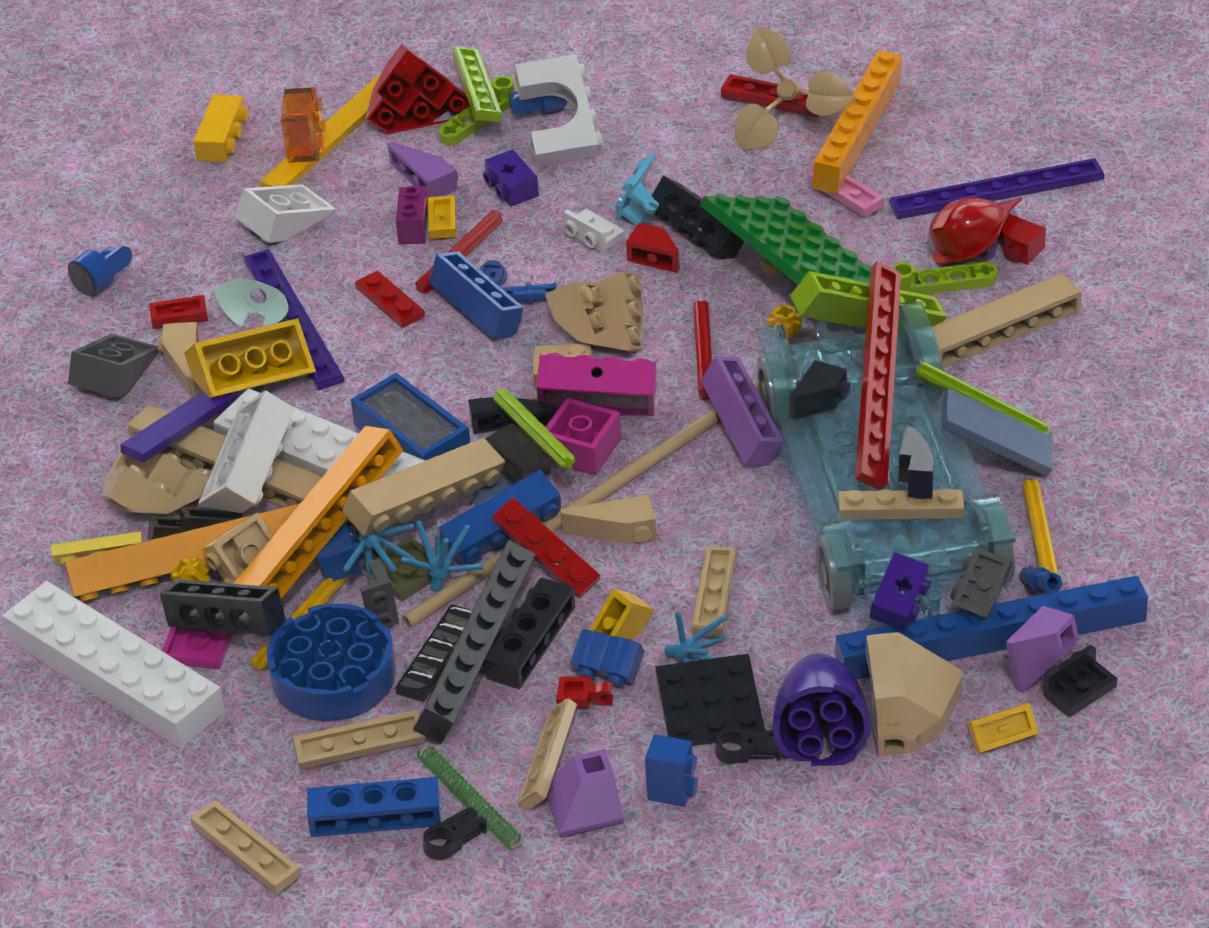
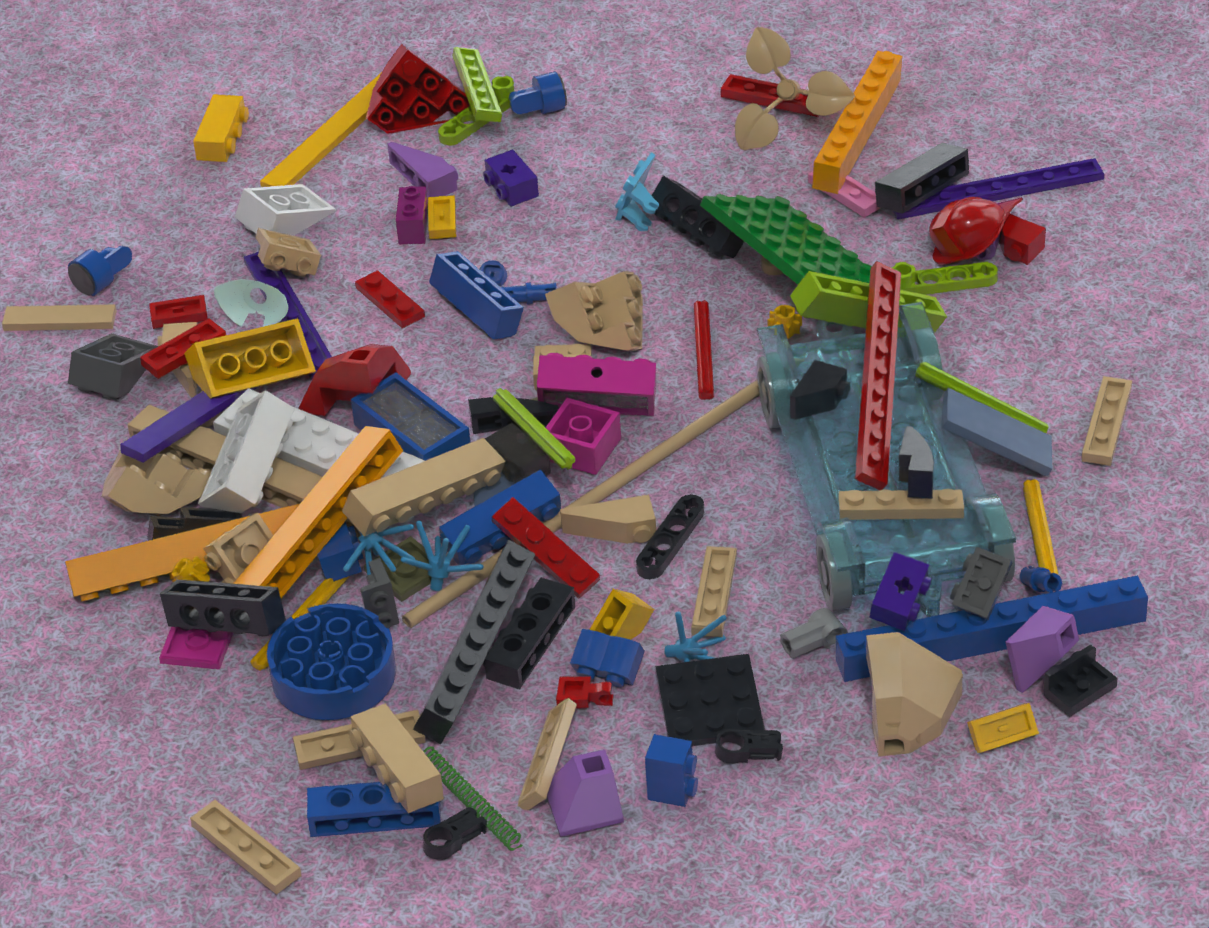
(59, 317): none -> tan tile
(76, 549): light yellow plate -> none
(114, 664): white brick -> none
(171, 354): none -> red plate
(287, 252): none -> tan plate
(302, 124): clear orange brick -> none
(351, 374): none -> red brick
(396, 758): none -> tan brick
(427, 665): tile -> none
(466, 244): red axle -> none
(564, 79): white arch -> none
(592, 229): white bracket -> none
(653, 248): red slope -> none
(665, 535): none -> black beam
(742, 411): medium lavender brick -> none
(817, 632): none -> light grey piece
(817, 690): dark purple cylinder -> none
(922, 177): none -> black brick
(1006, 319): tan brick -> none
(1106, 421): none -> tan plate

